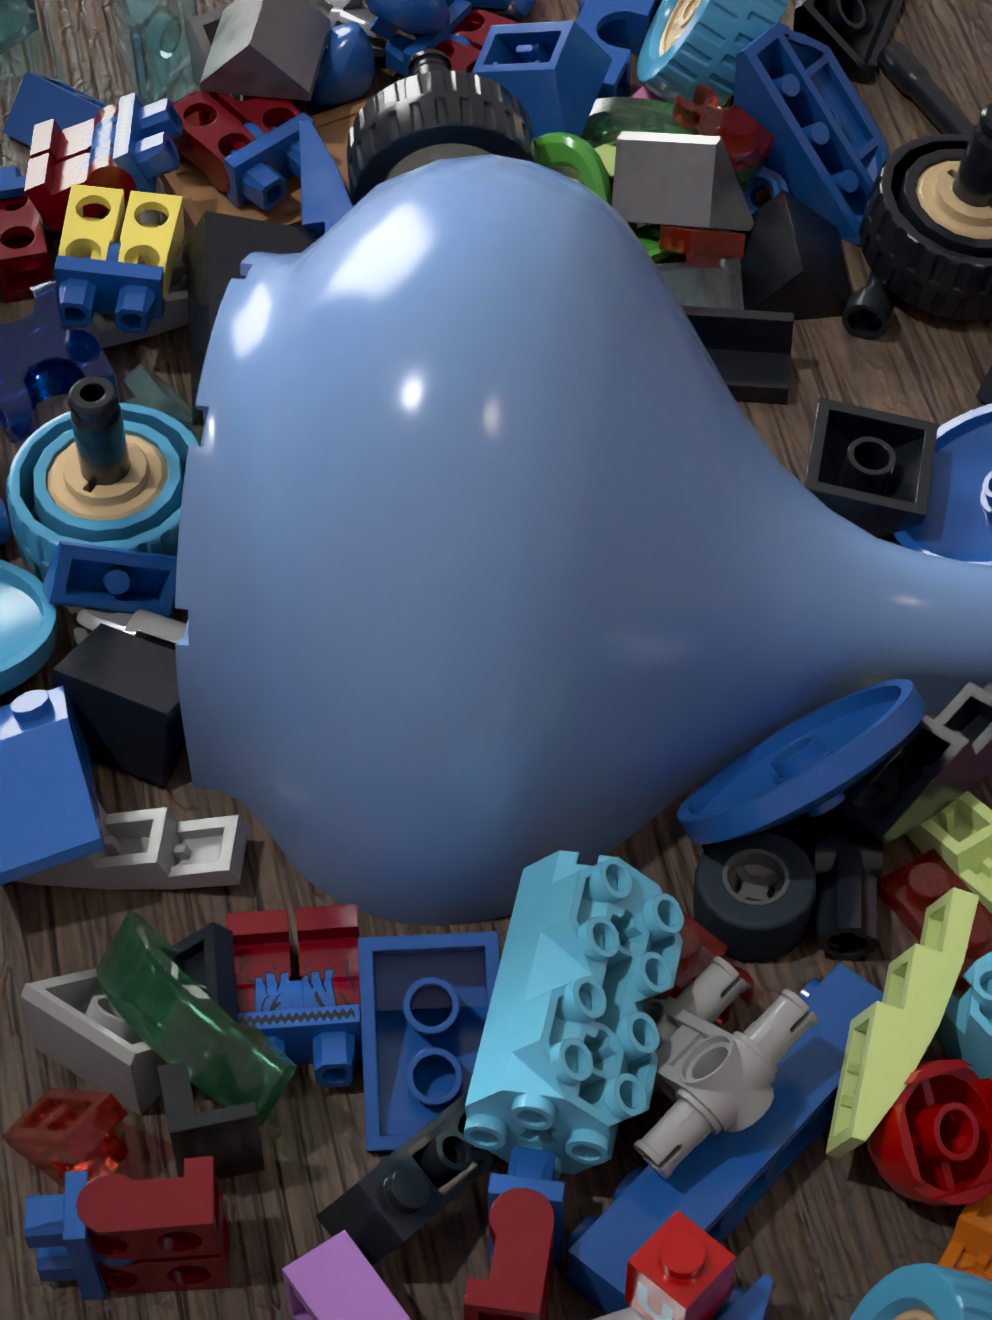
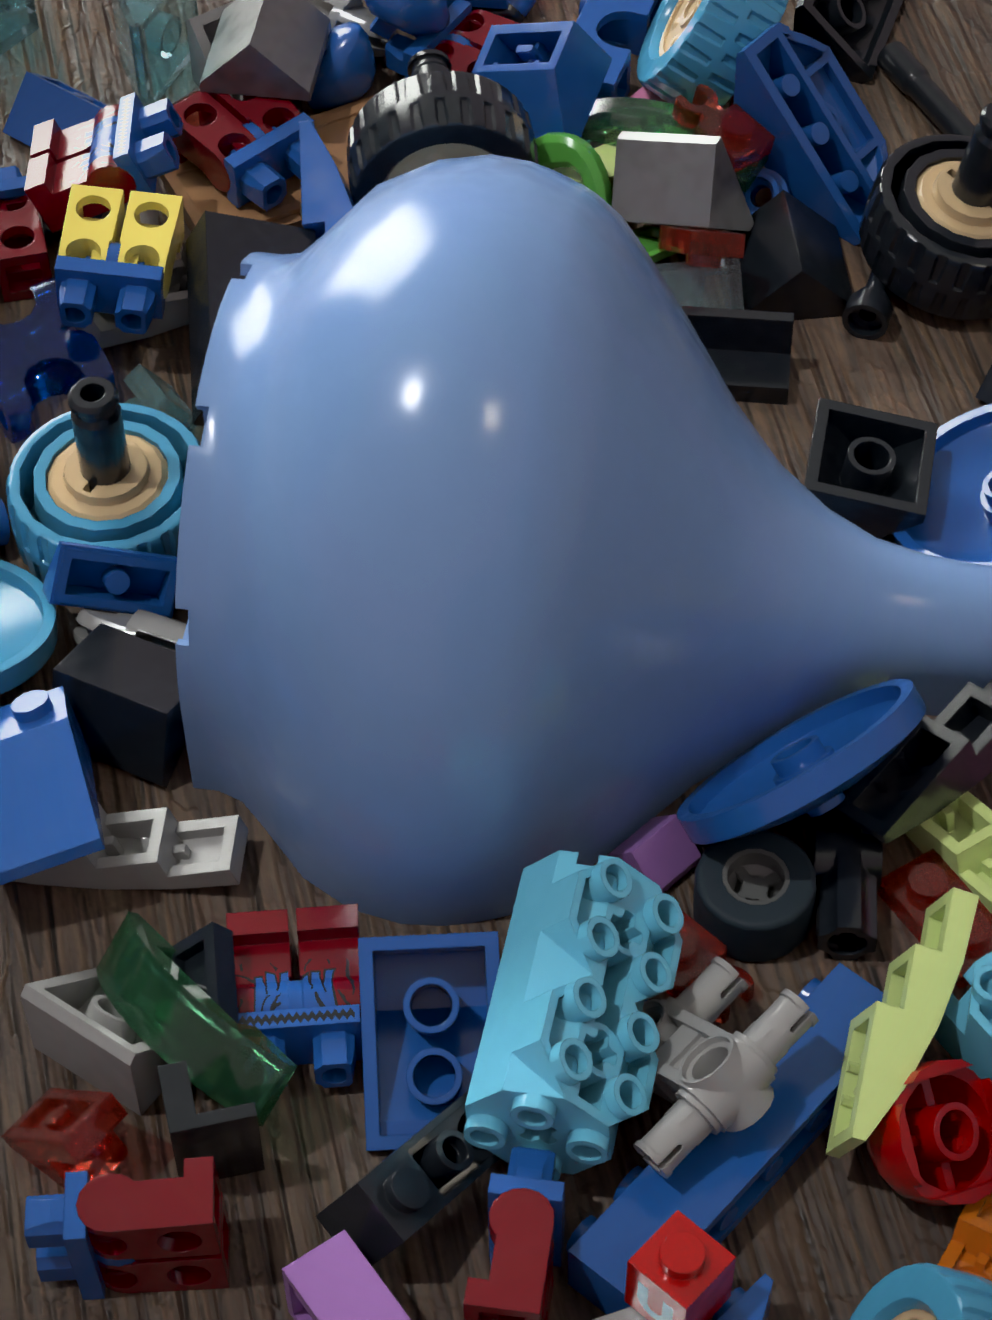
(660, 851): none -> medium lavender slope

